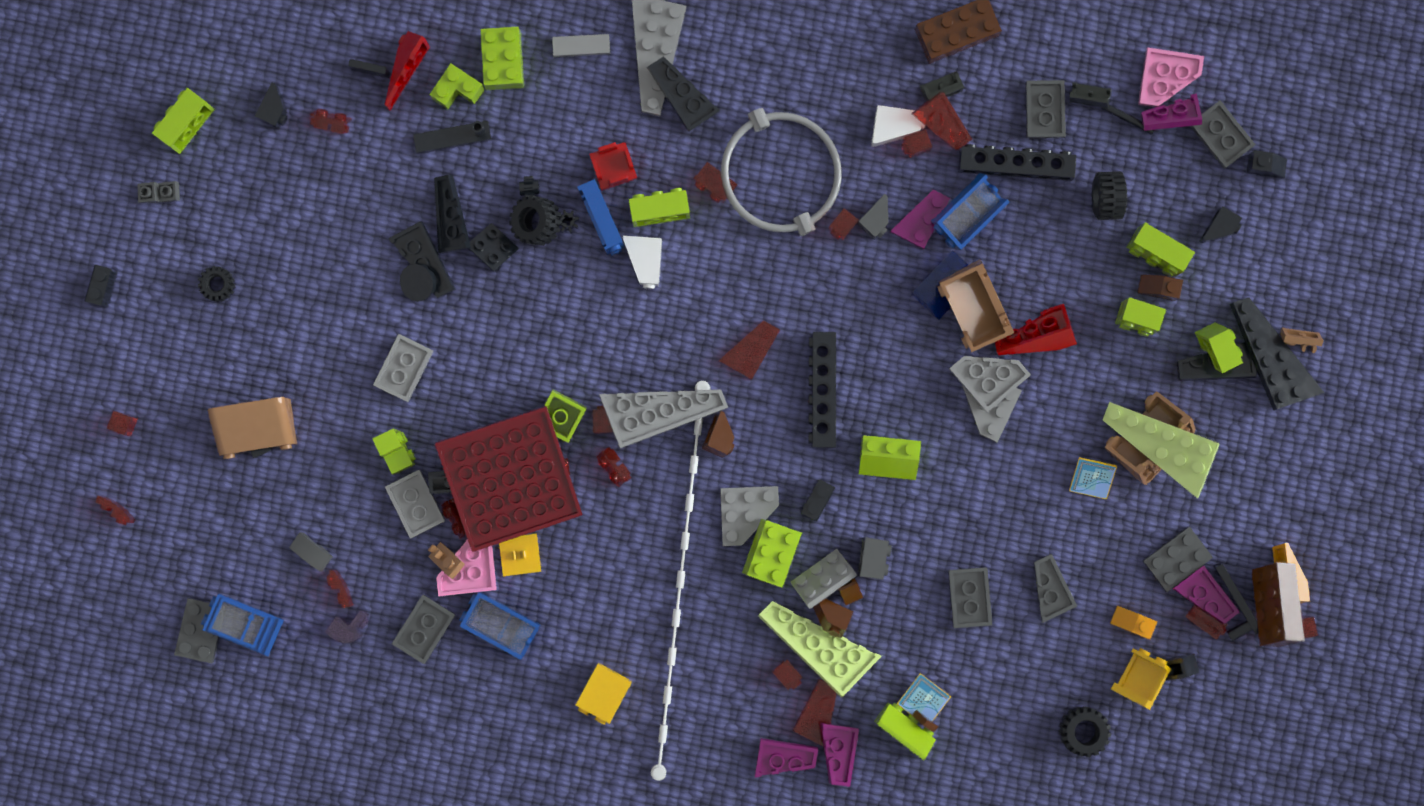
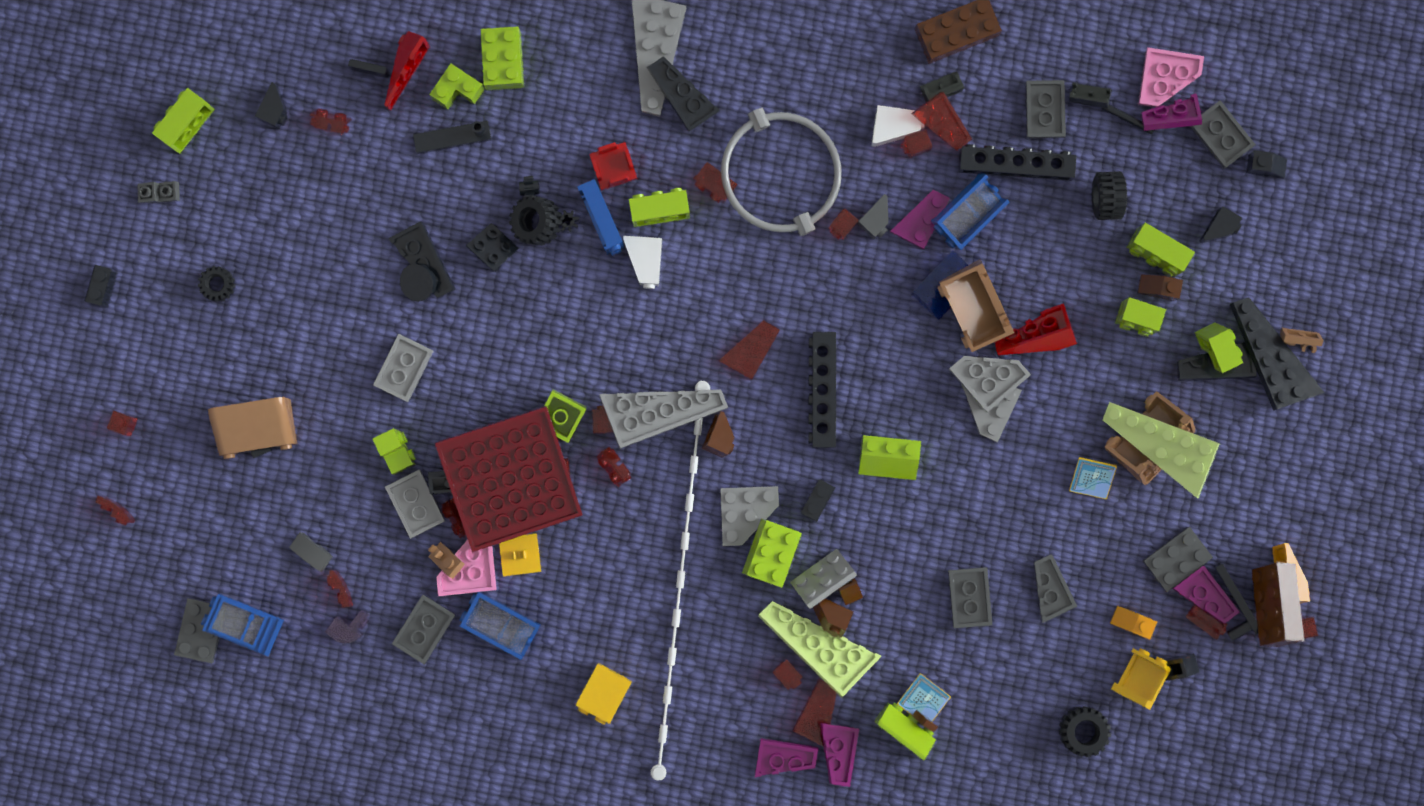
(450, 222): black wing -> none
(581, 45): light grey tile -> none
(873, 558): dark grey brick -> none

